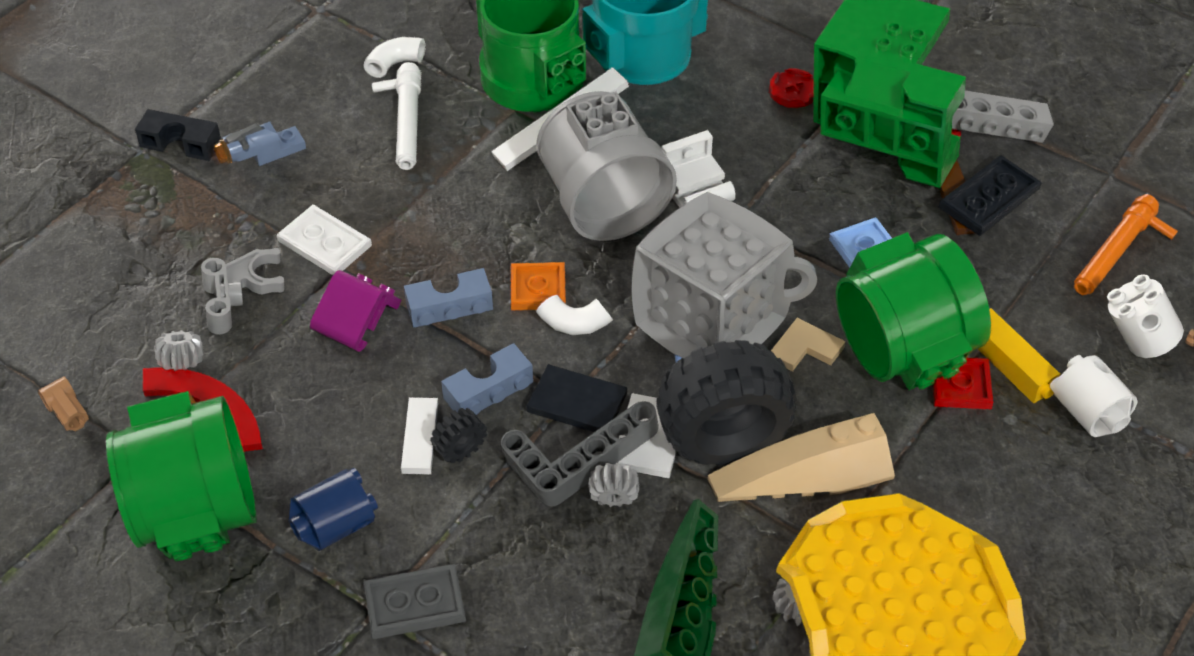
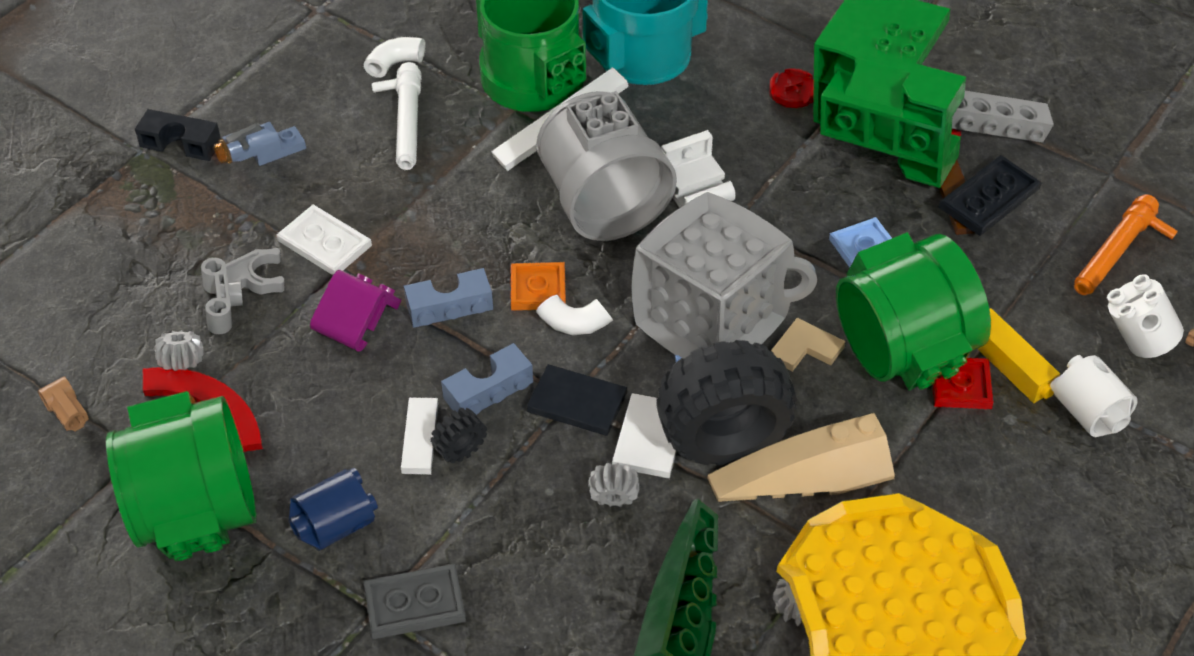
(580, 456): dark grey beam -> none

